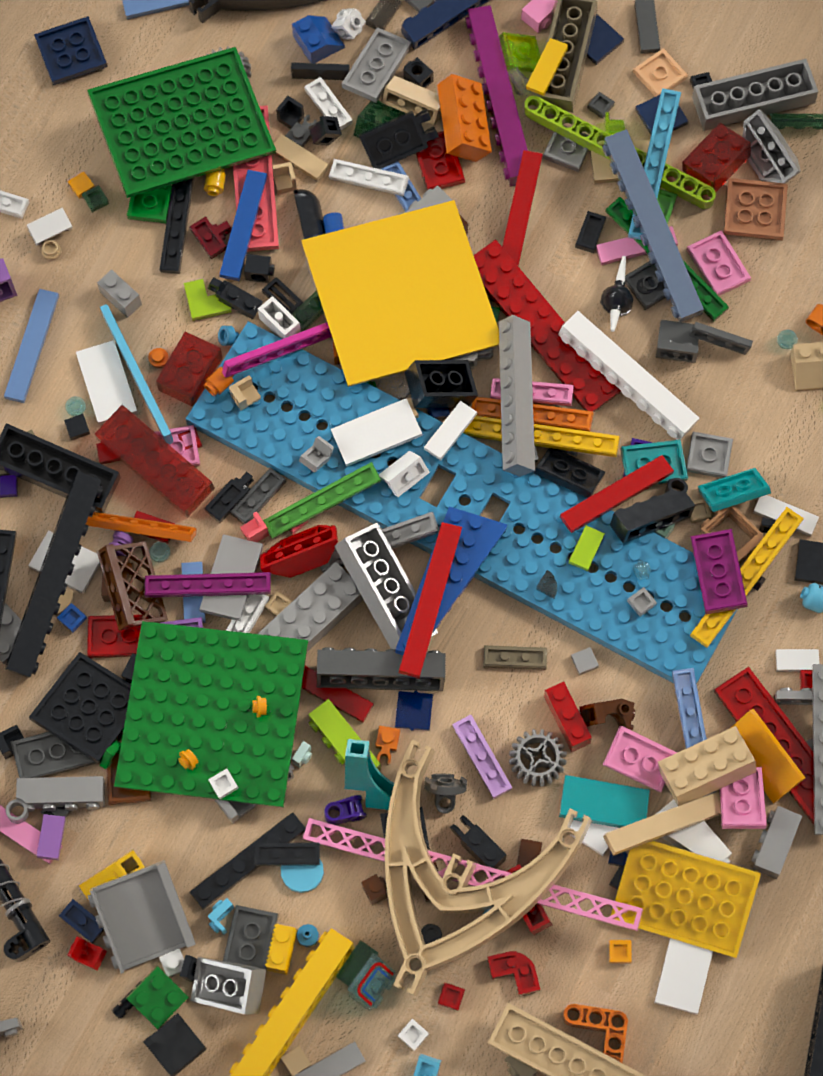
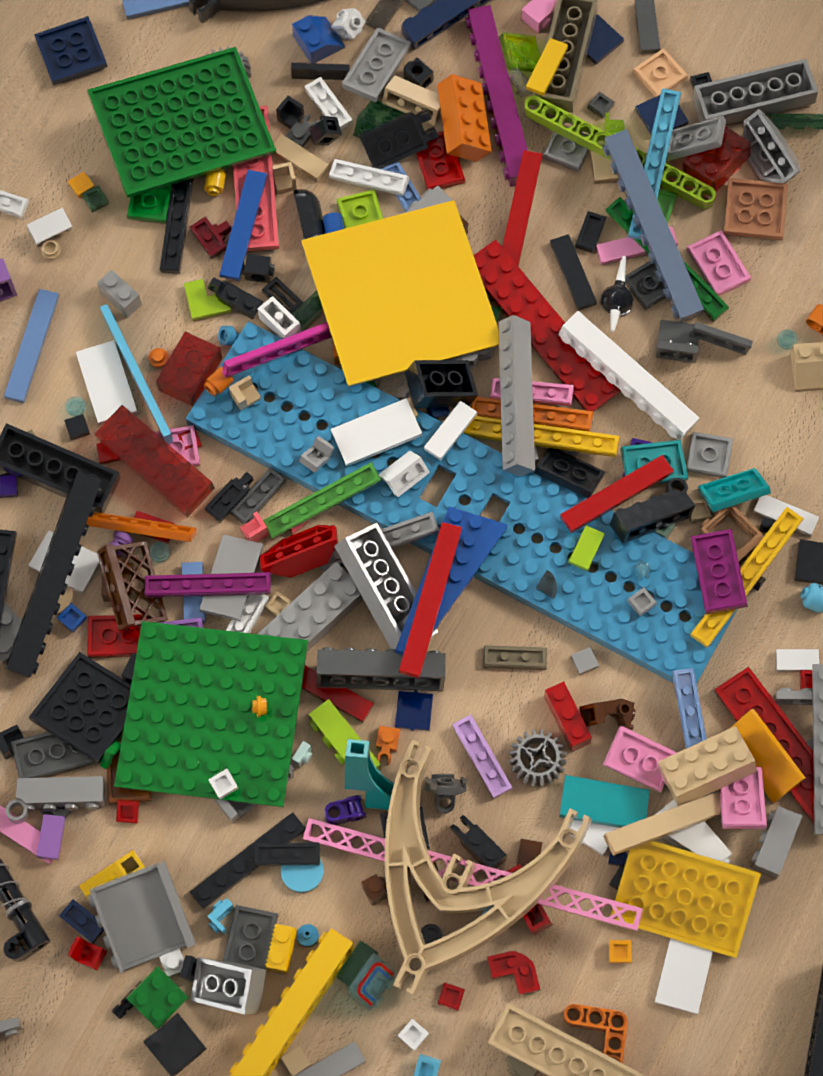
(127, 811): none -> red tile
(188, 759): light orange plate -> none
(359, 208): none -> lime tile
(573, 272): none -> black tile
(696, 138): none -> light grey tile

